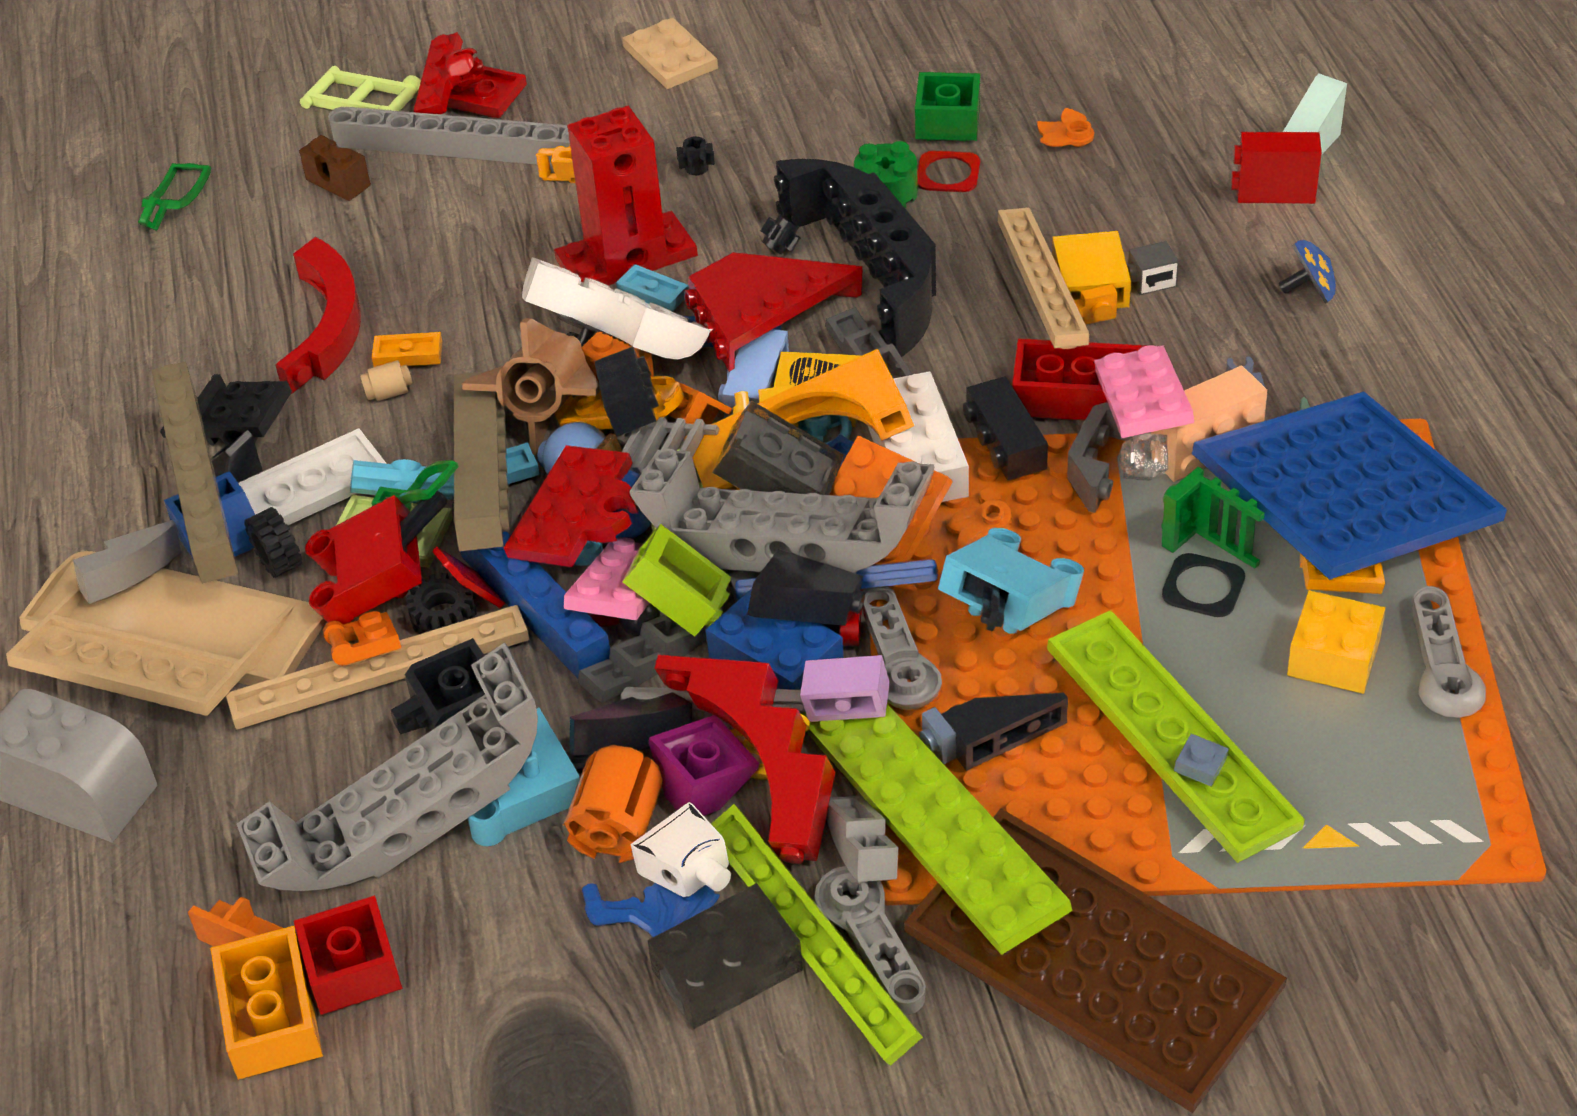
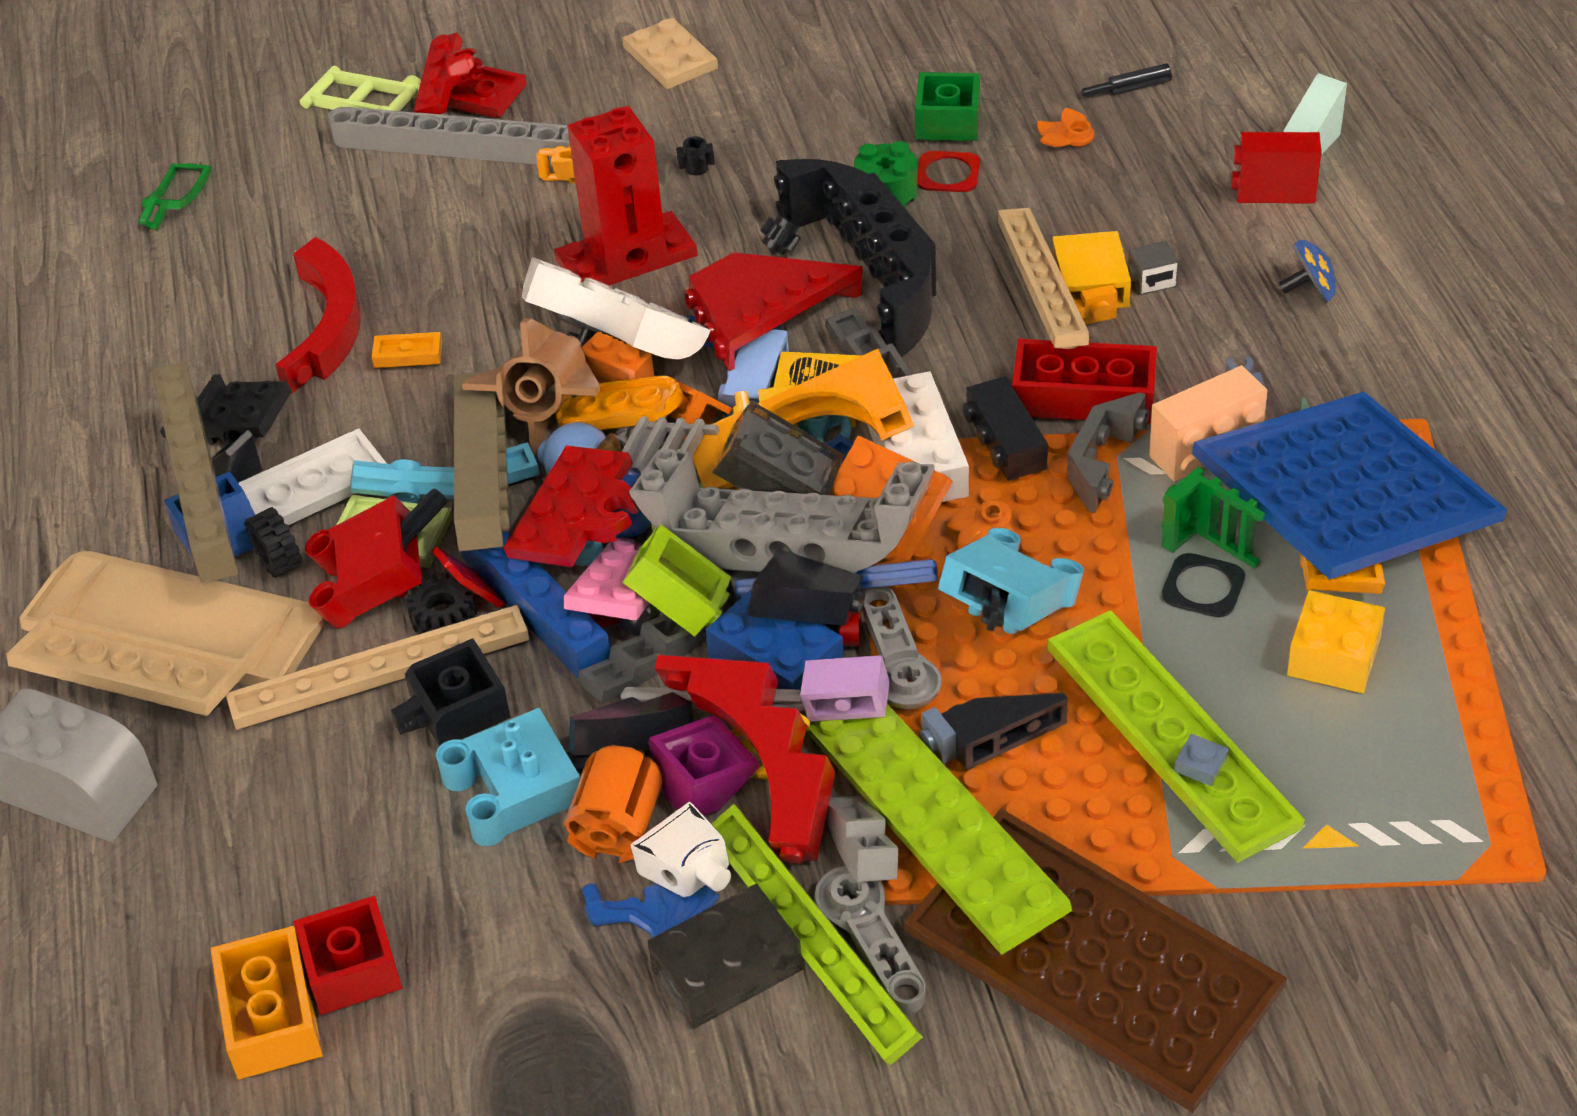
(126, 561): light grey slope -> none
(228, 922): orange panel -> none
(346, 168): reddish brown brick -> none
(373, 633): orange plate -> none
(386, 381): tan brick -> none
(405, 798): light grey slope -> none
(415, 492): green sword -> none
(626, 390): black brick -> none
(653, 287): medium azure plate -> none
(1132, 80): none -> black axle
(1136, 456): clear brick -> none
(1143, 391): bright pink plate -> none
(1444, 659): light grey beam -> none

